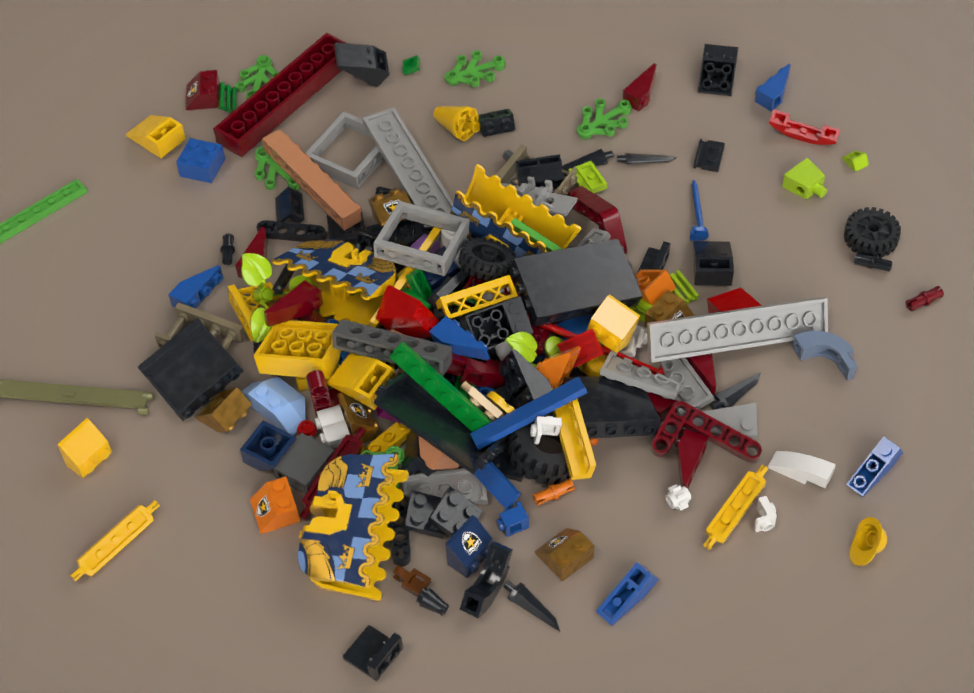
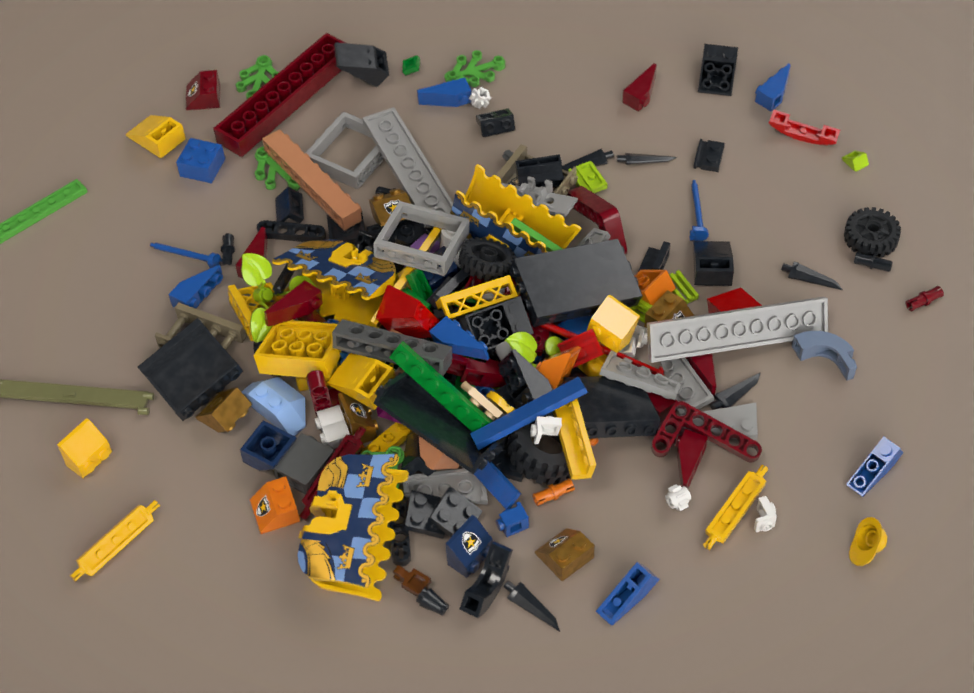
(213, 259): none -> blue piece
(230, 102): green tile -> none
(307, 427): red plate -> none
(373, 652): black bracket -> none
(448, 94): none -> blue slope
(458, 120): yellow cone -> none
(480, 98): none -> white gear
(587, 129): bright green plant -> none
(802, 467): white slope -> none
(805, 180): lime torso -> none
(806, 274): none -> black bar

